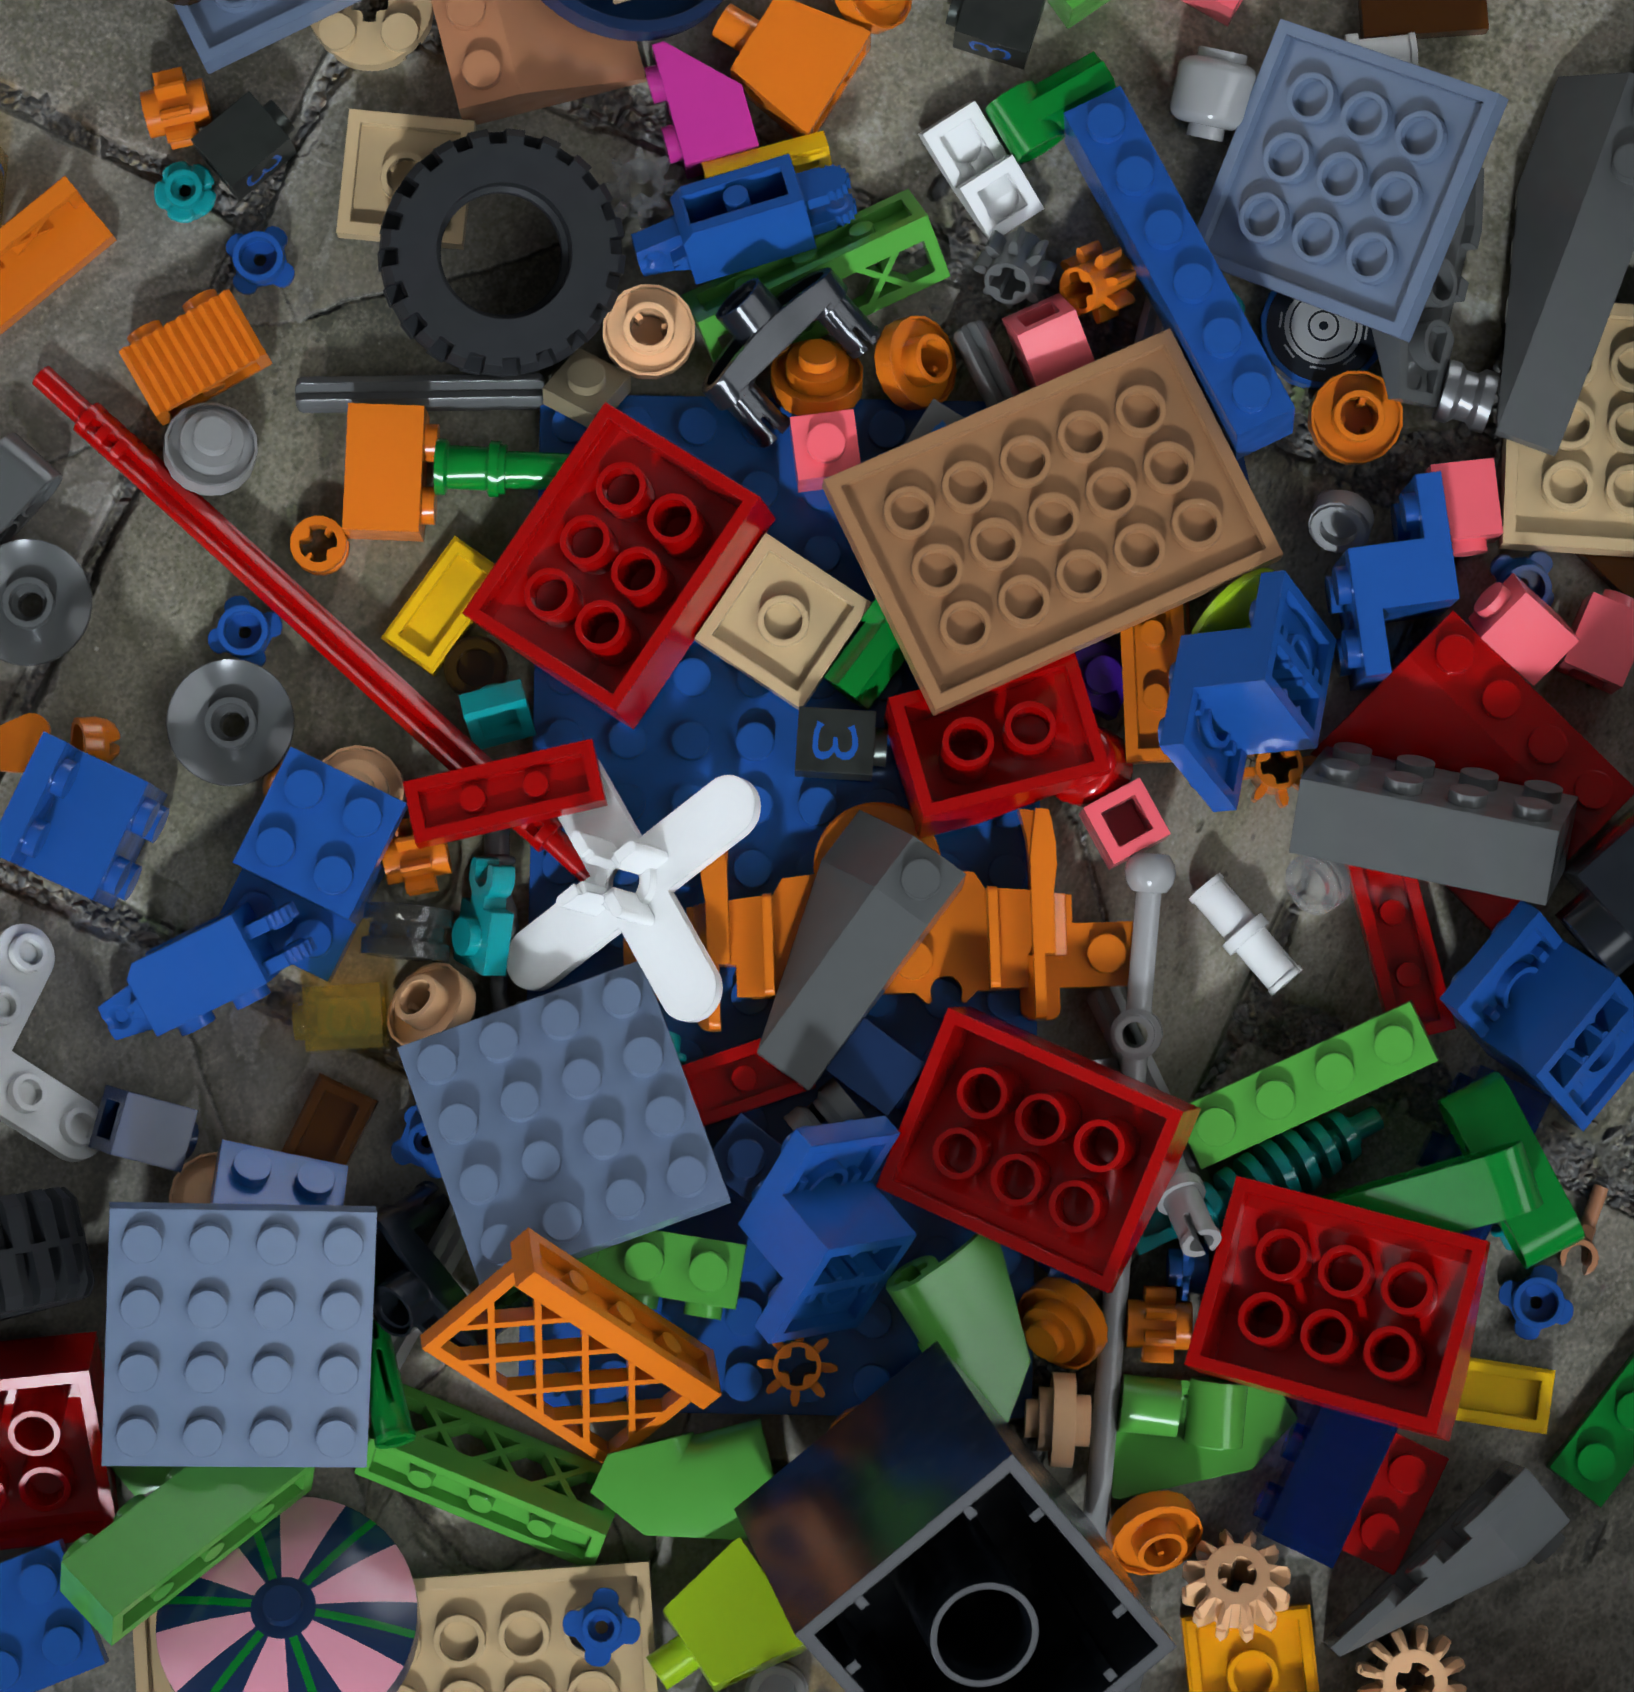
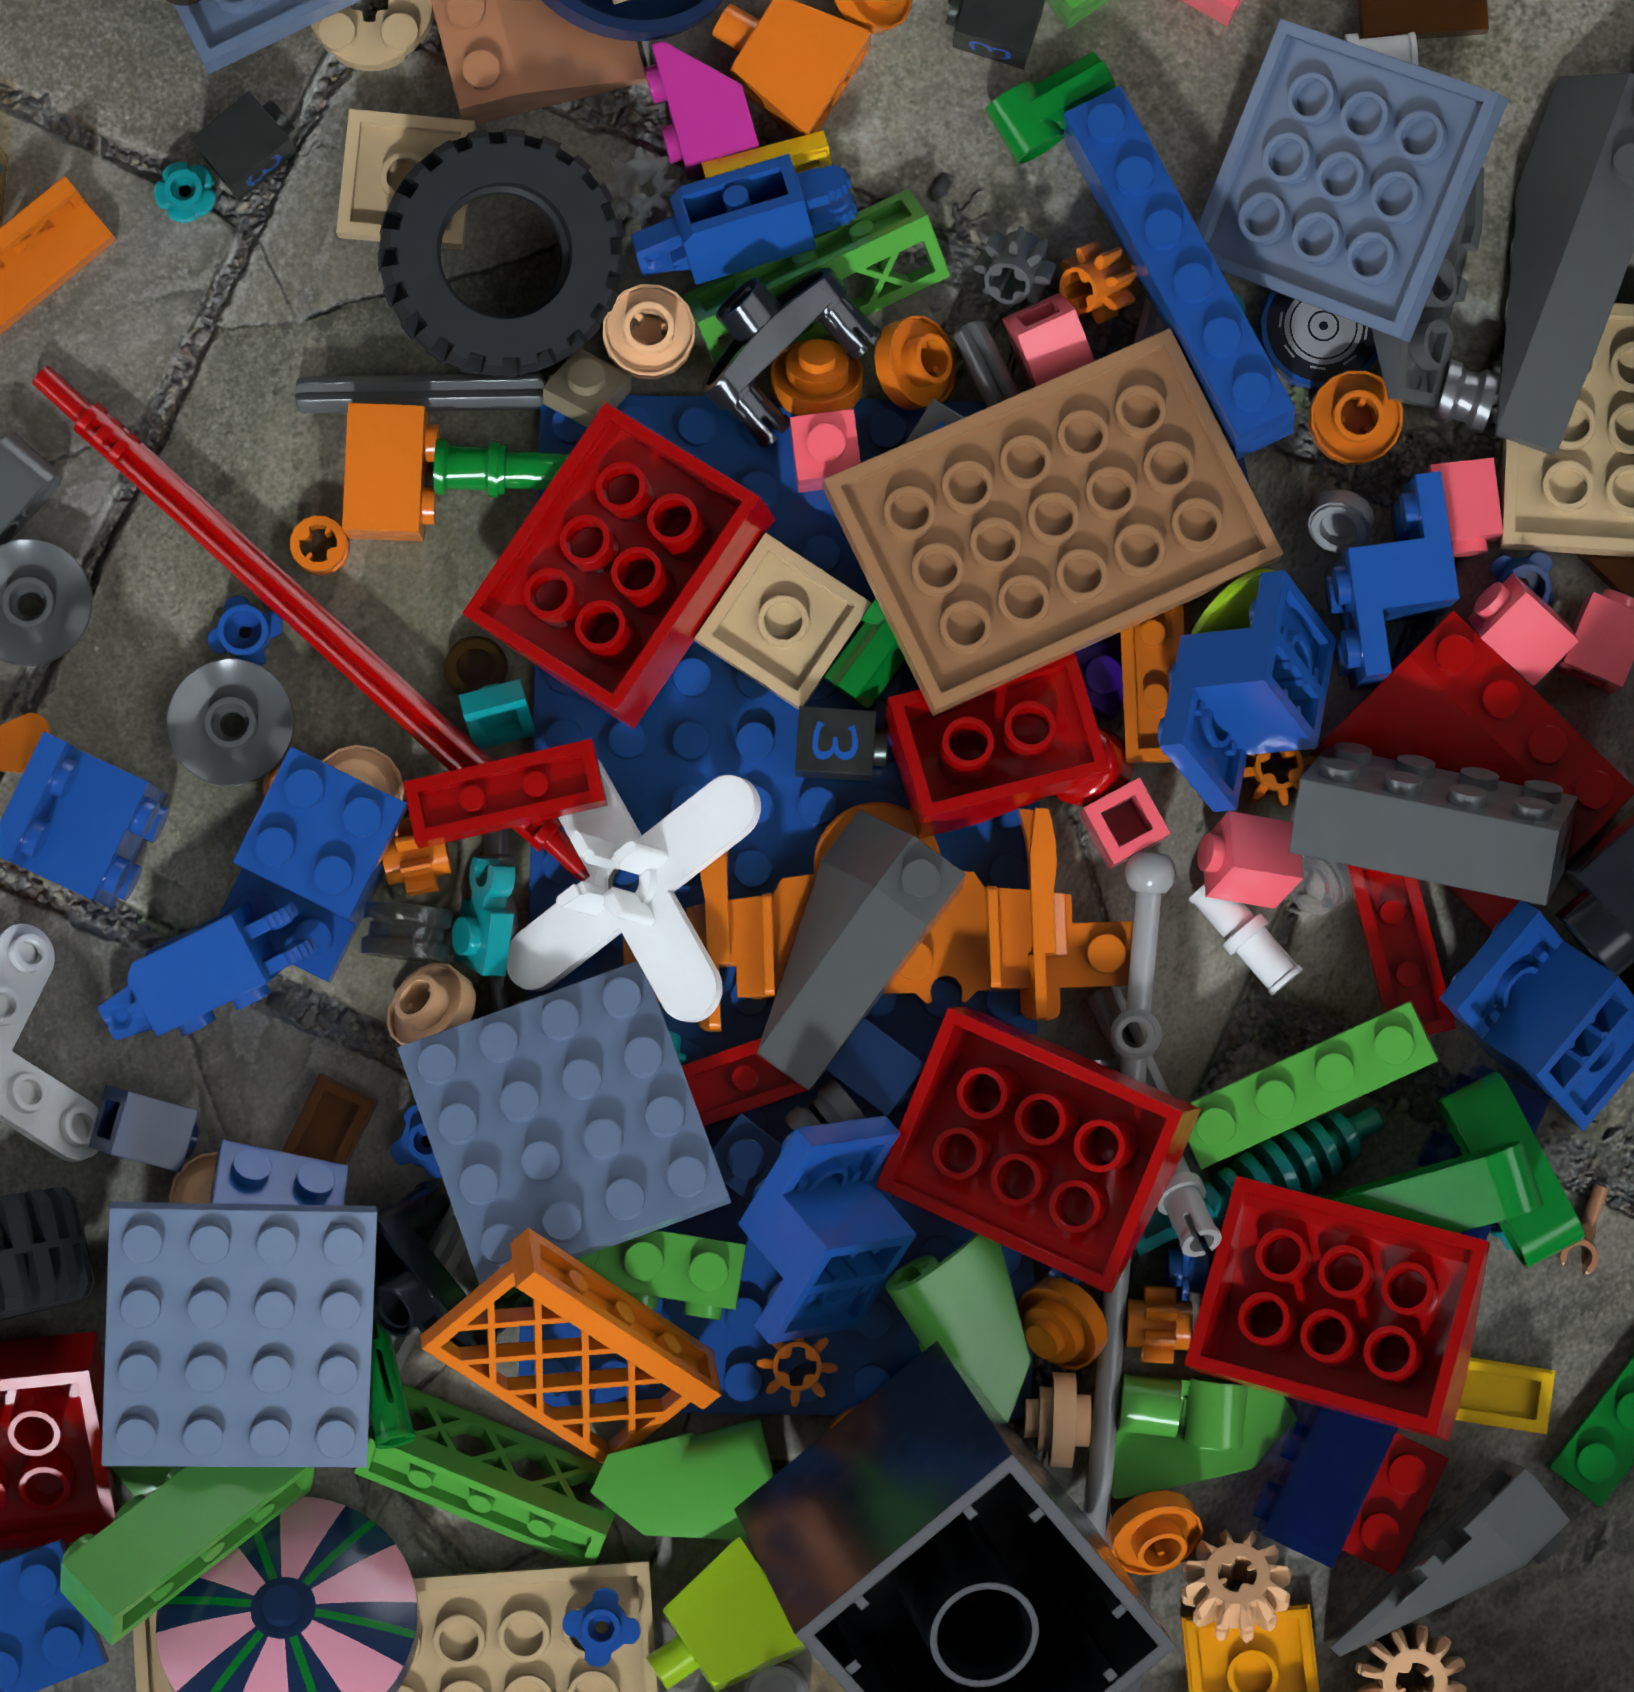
(95, 737): orange hinge -> none
(176, 107): orange gear -> none
(194, 354): orange brick -> none
(210, 449): light grey plate -> none
(247, 247): blue plate -> none
(342, 1018): clear yellow brick -> none
(433, 614): yellow tile -> none
(980, 170): white slope -> none
(1212, 92): light grey head -> none
(1249, 860): none -> coral brick
(1553, 1307): blue plate -> none

